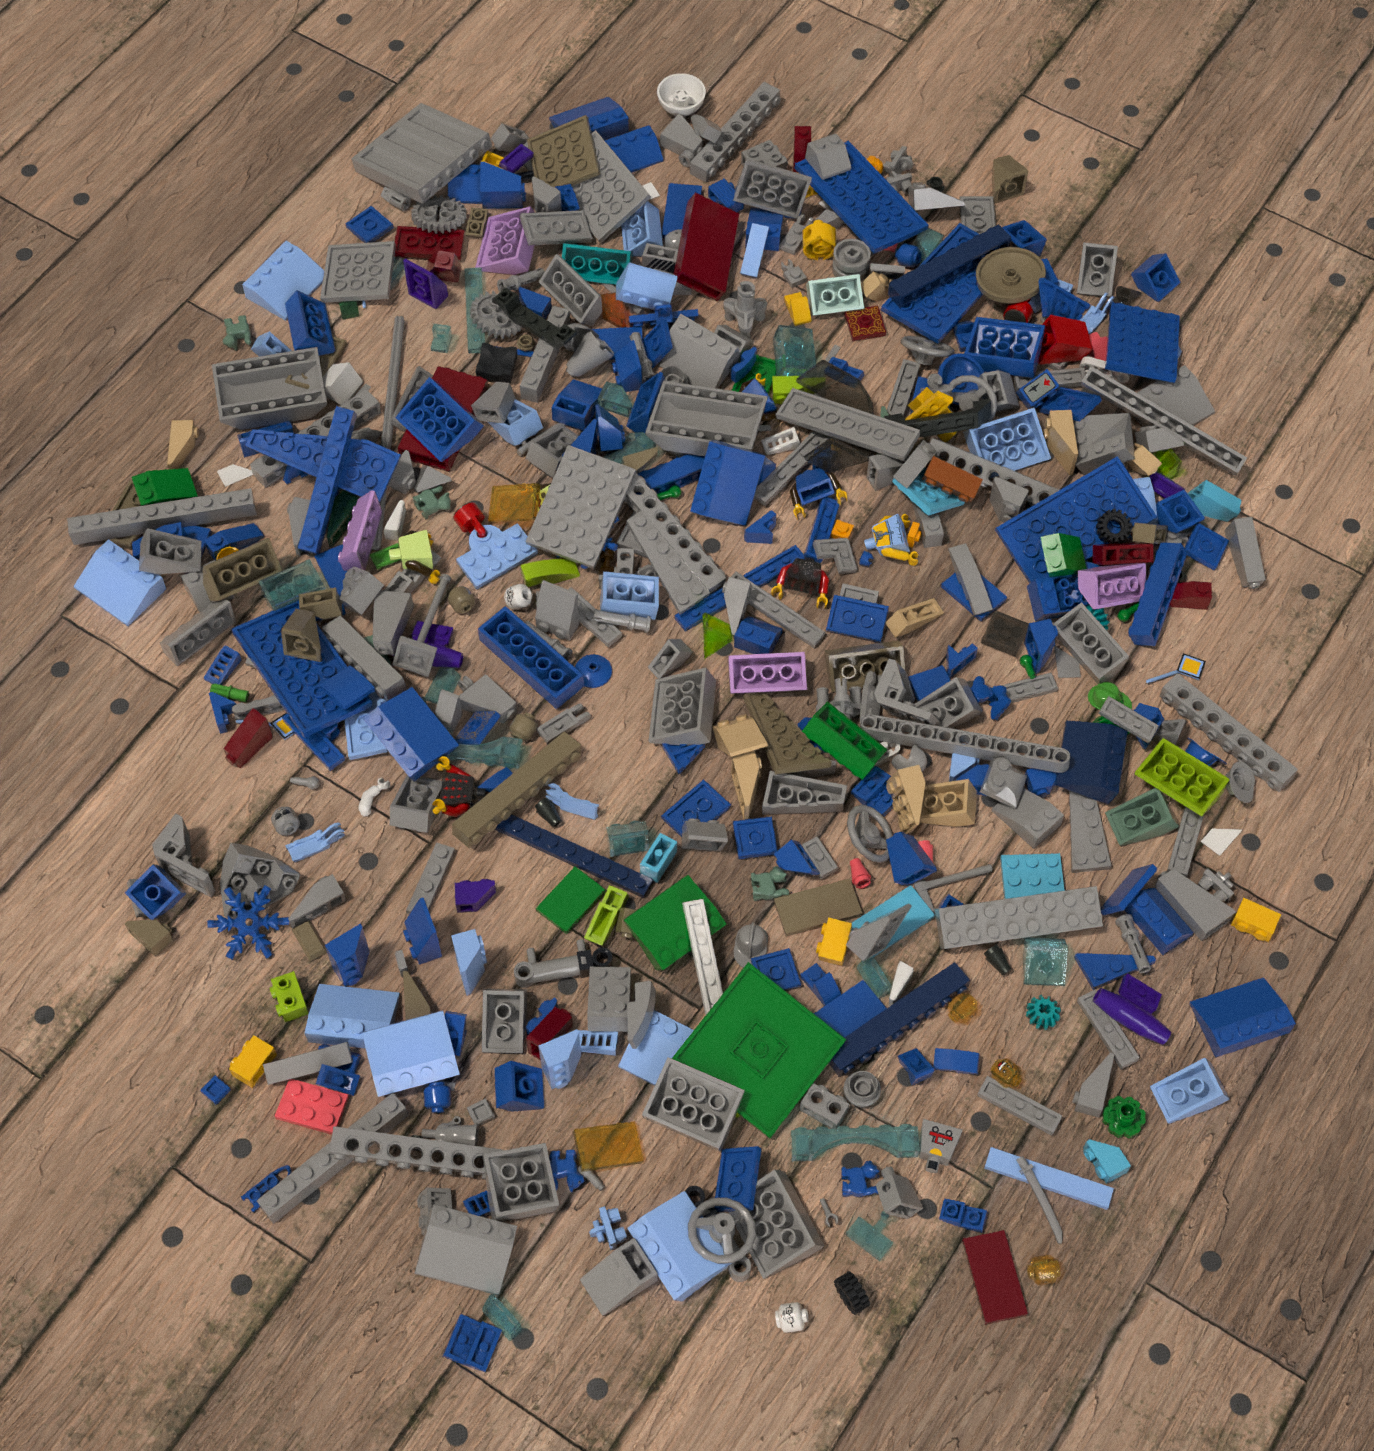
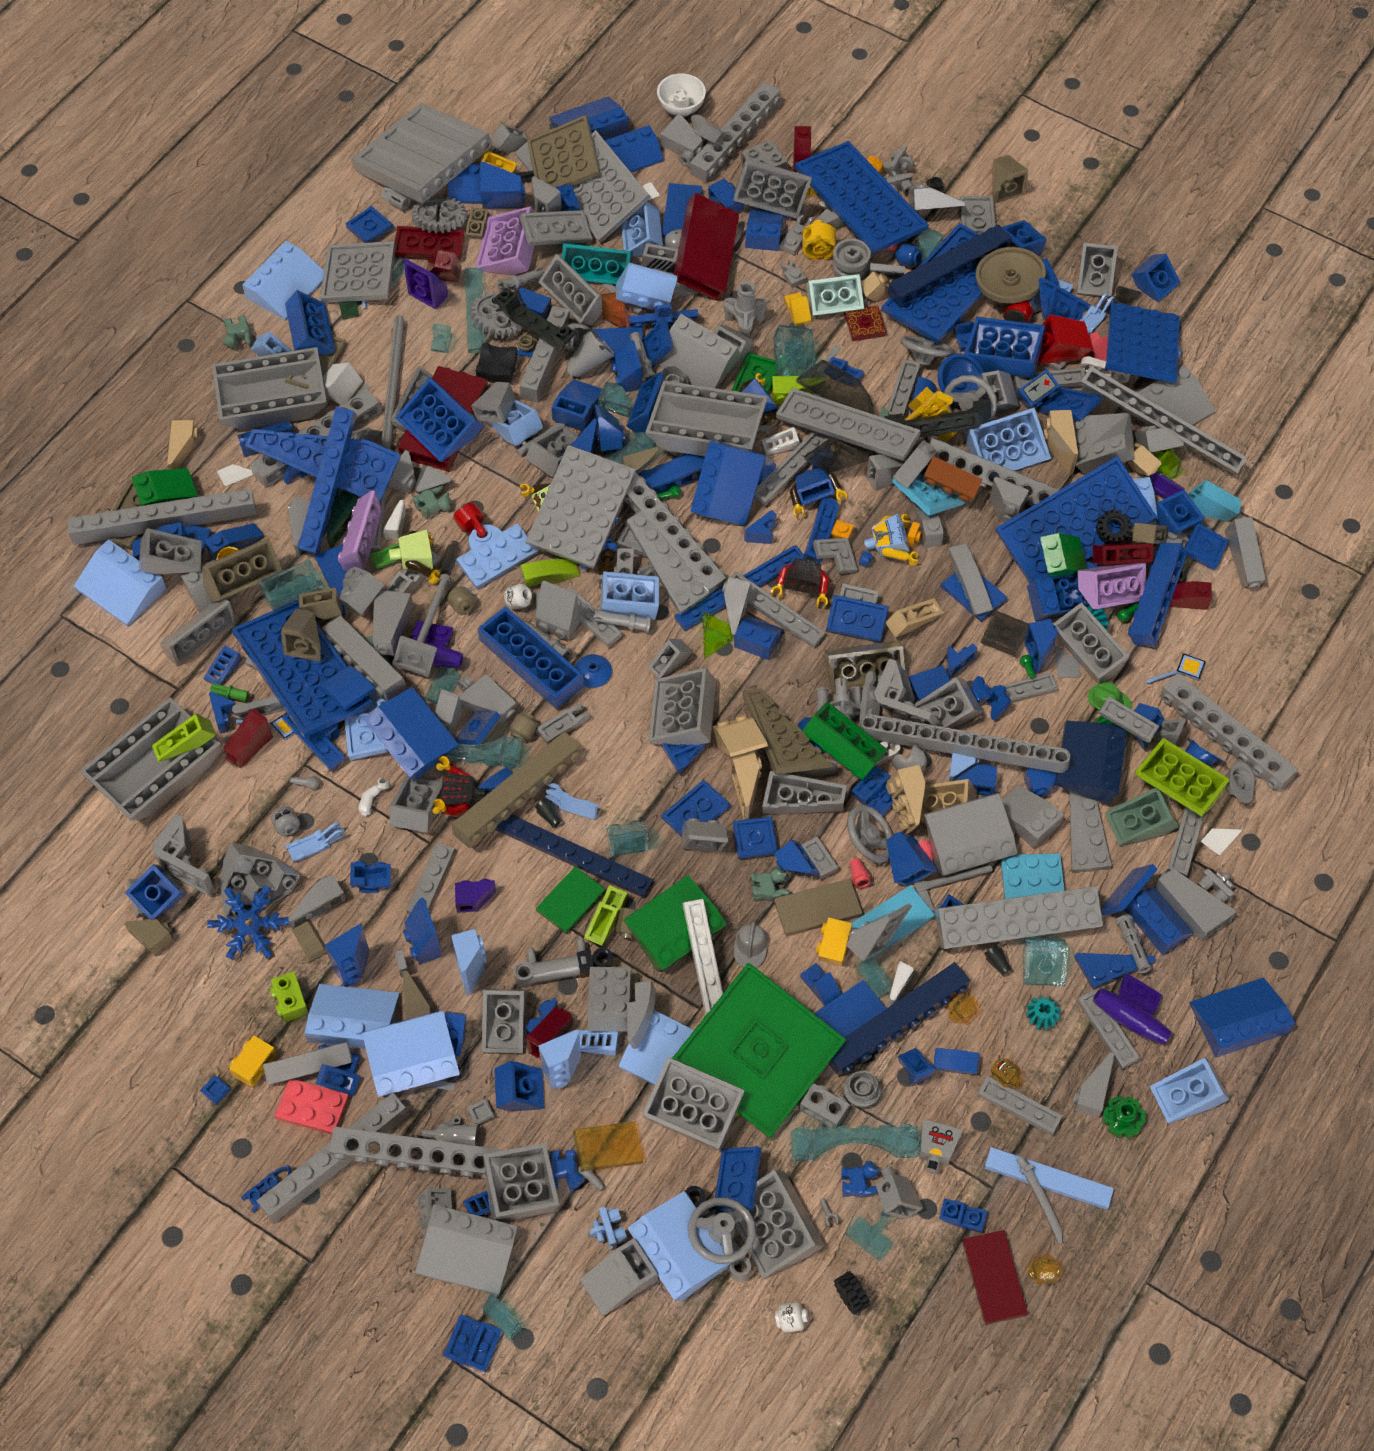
(133, 776): none -> light grey slope
(185, 737): none -> lime slope
(370, 878): none -> blue cylinder
(437, 1097): blue head -> none
(449, 558): none -> clear smoke cylinder
(514, 503): clear yellow tile -> none
(516, 158): dark purple tile -> none
(658, 857): medium azure brick -> none
(747, 361): blue slope -> none
(754, 250): light blue tile -> none
(767, 672): lavender slope -> none
(779, 968): blue tile -> none
(828, 156): light grey slope -> none
(935, 384): light grey hips -> none
(970, 834): none -> light grey slope
(1003, 782): light grey slope -> none
(1107, 1159): medium azure slope -> none
(1255, 920): yellow brick -> none

